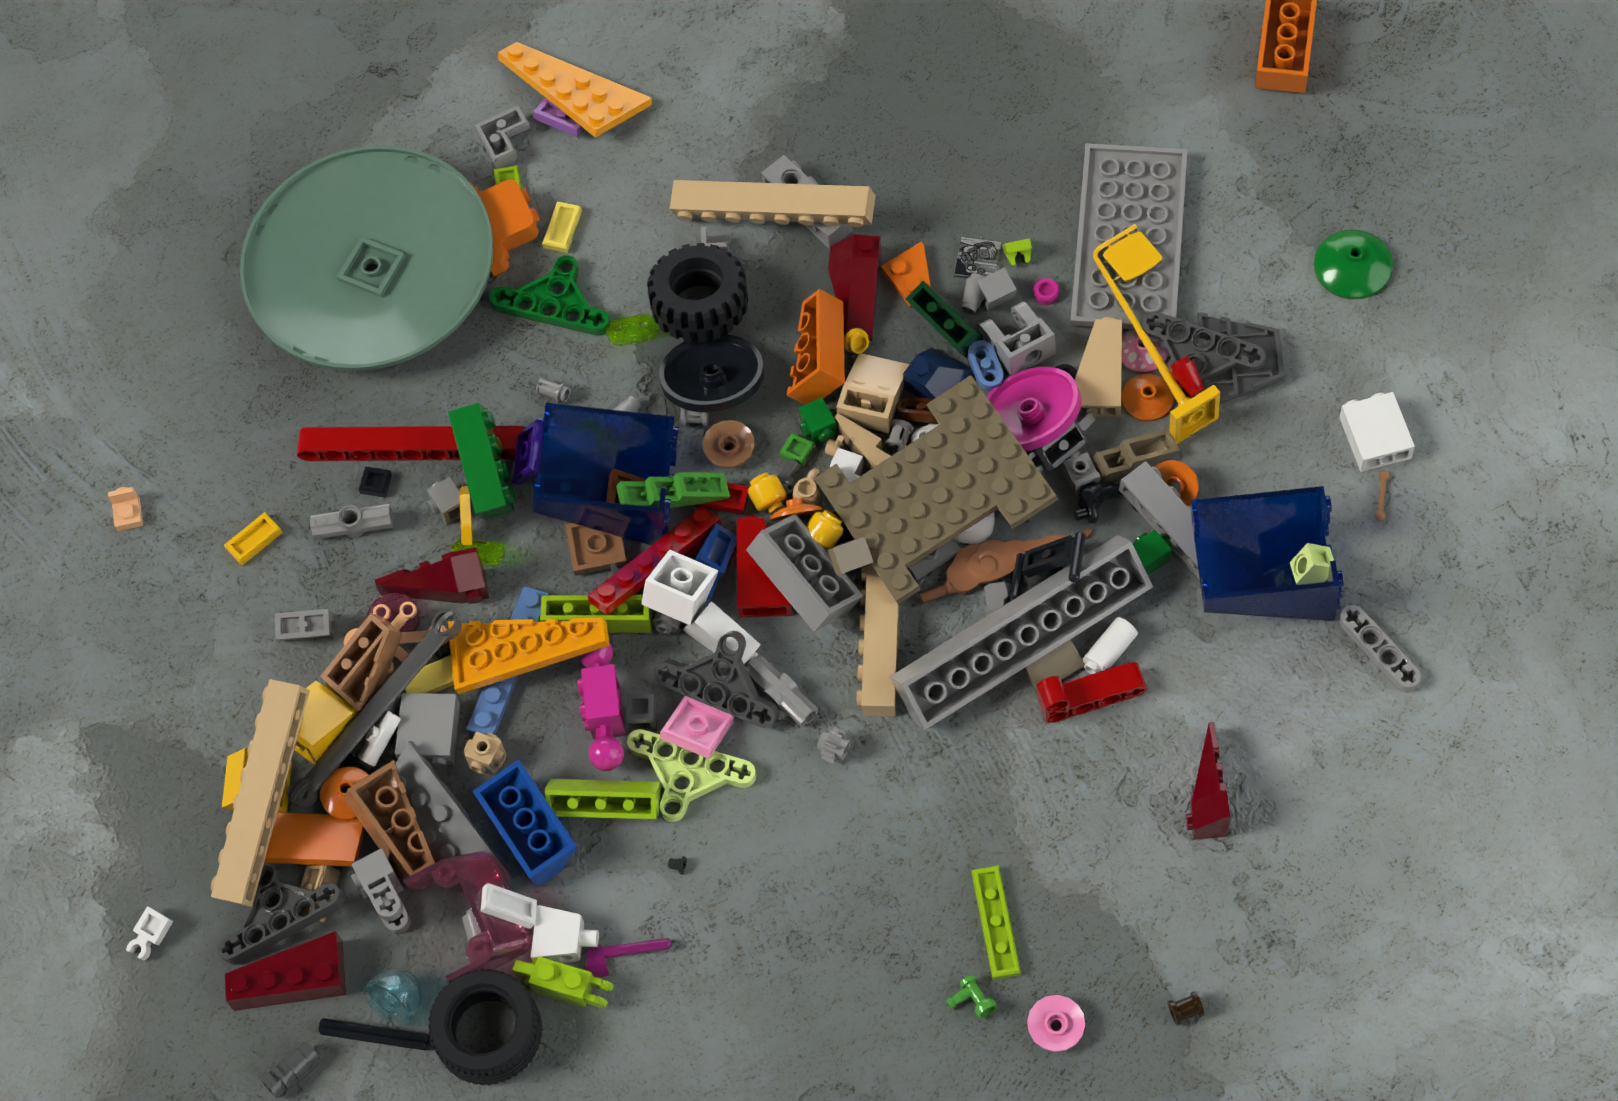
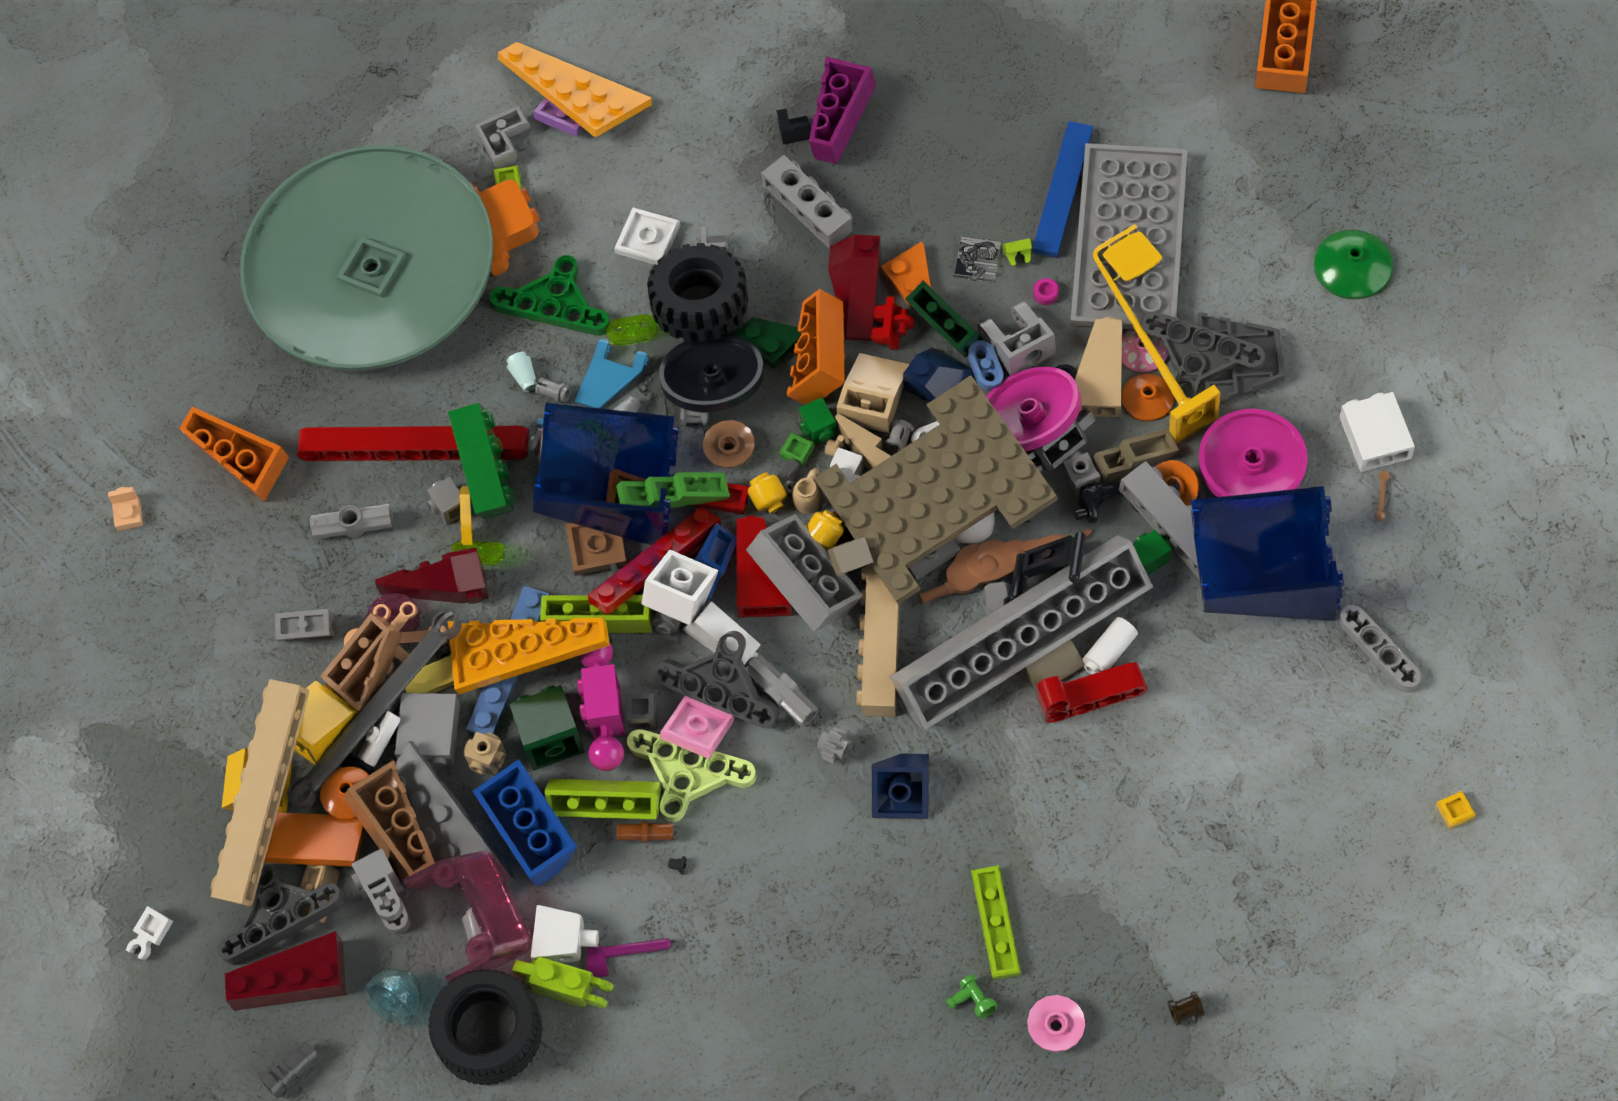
(239, 452): none -> orange wedge
(253, 539): yellow tile -> none
(374, 1034): black axle -> none
(375, 482): black tile -> none
(508, 905): white tile -> none
(522, 370): none -> light aqua cone
(527, 452): dark purple plate -> none
(546, 727): none -> dark green slope
(562, 227): light yellow tile -> none
(607, 378): none -> dark azure flag
(645, 831): none -> dark orange pin
(647, 236): none -> white tile
(770, 338): none -> dark green wing
(772, 202): tan brick -> none
(793, 129): none -> black panel
(797, 507): orange dish -> none
(839, 107): none -> magenta wedge
(856, 341): yellow plate -> none
(895, 323): none -> red hips
(901, 787): none -> dark blue slope
(915, 409): reddish brown plate -> none
(972, 294): light grey cone -> none
(997, 288): light grey panel -> none
(1062, 190): none -> blue tile
(1187, 375): red cone -> none
(1209, 806): dark red wedge -> none
(1252, 454): none -> dark pink dish
(1311, 564): yellowish green brick -> none
(1455, 809): none -> yellow tile

